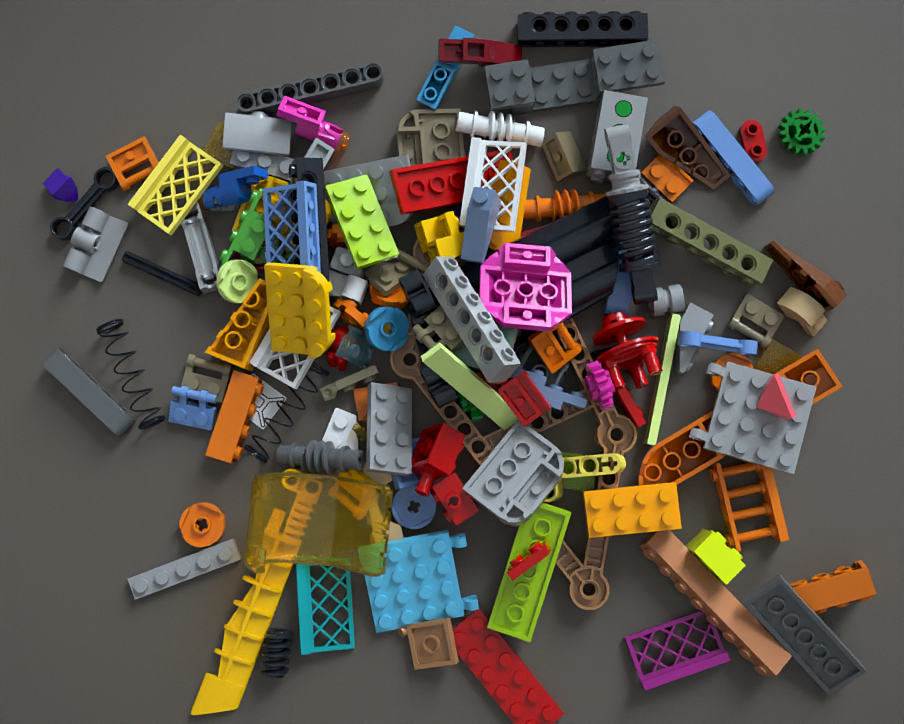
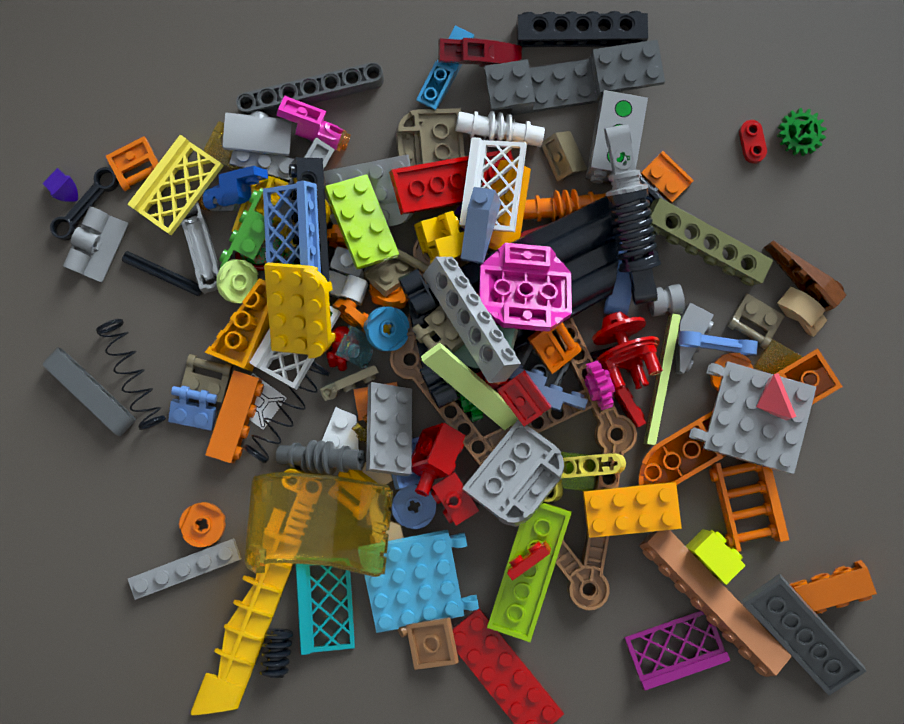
(684, 146): reddish brown wedge -> none
(734, 158): medium blue beam -> none

